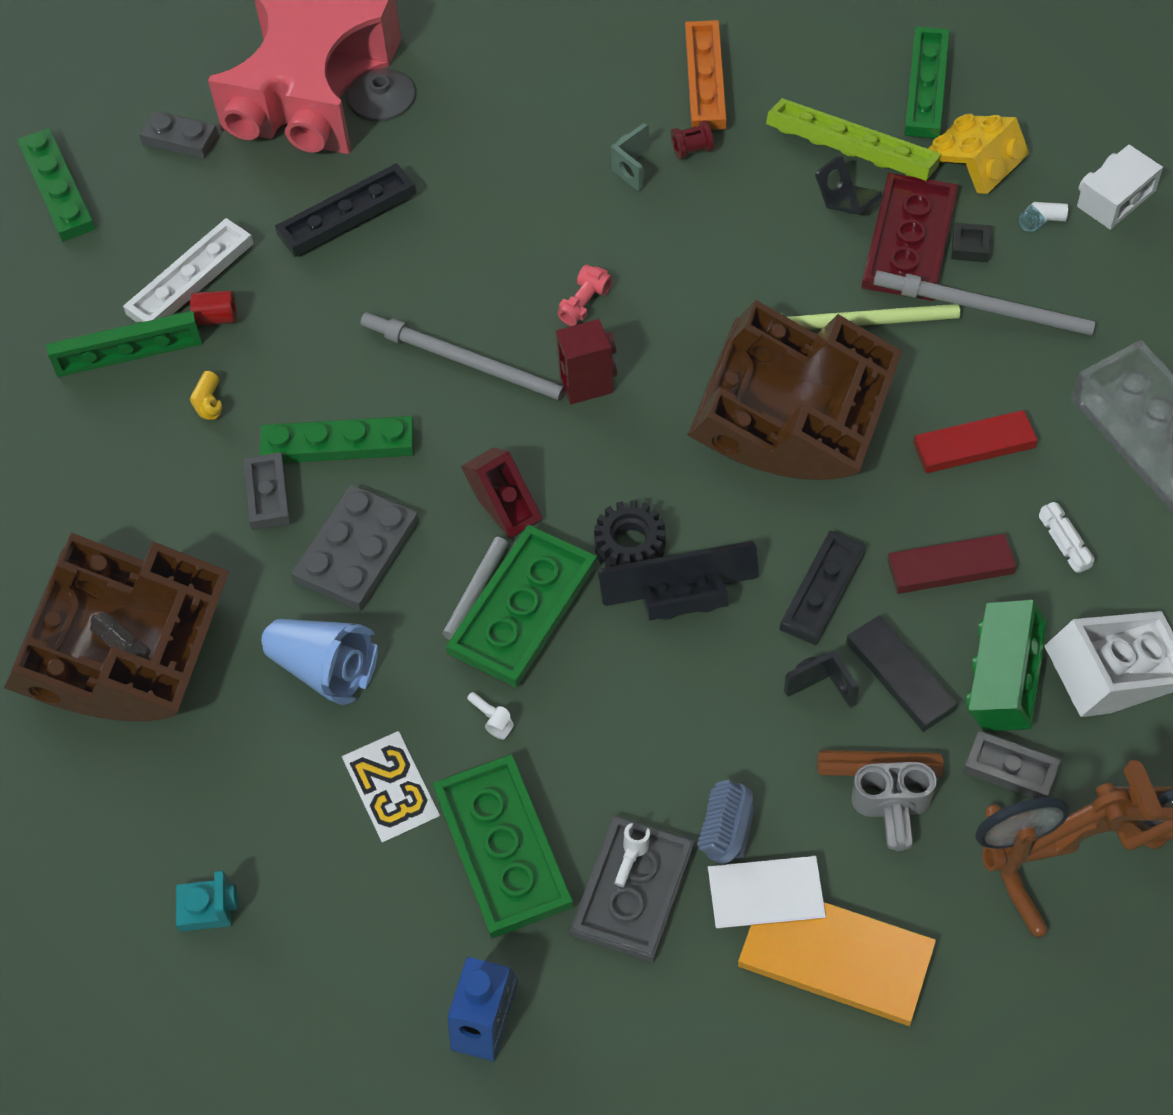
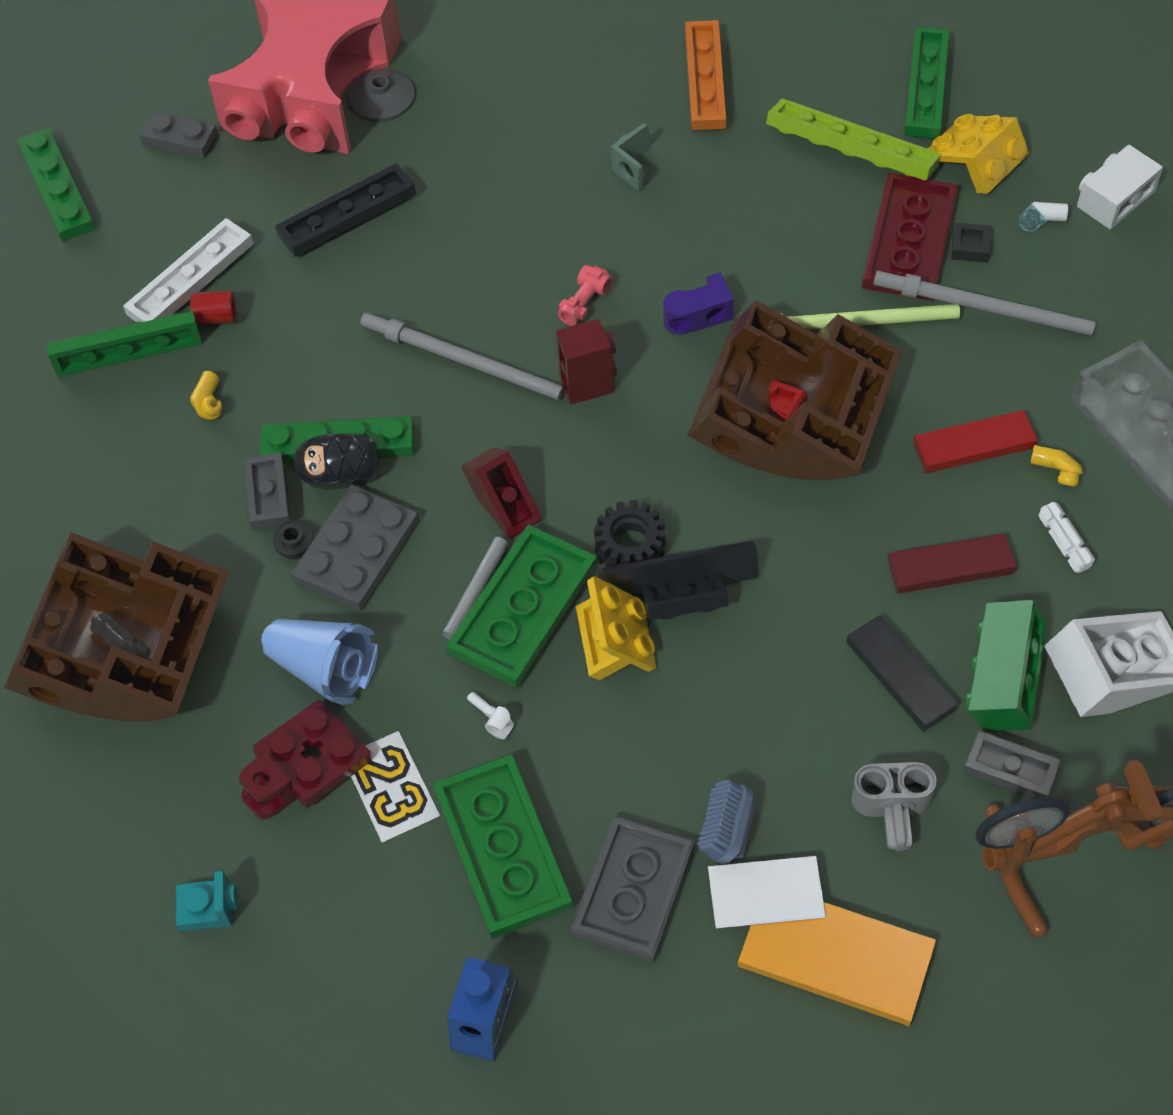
(285, 771): none -> dark red plate
(295, 548): none -> pearl dark grey plate
(337, 461): none -> black piece
(614, 630): none -> yellow bracket
(633, 849): white hand -> none
(692, 139): dark red bush -> none
(698, 307): none -> dark purple leg
(785, 399): none -> red tile
(815, 670): black bracket -> none
(822, 588): black tile -> none
(845, 196): black bracket -> none
(849, 762): dark orange axle -> none
(1059, 460): none -> yellow arm

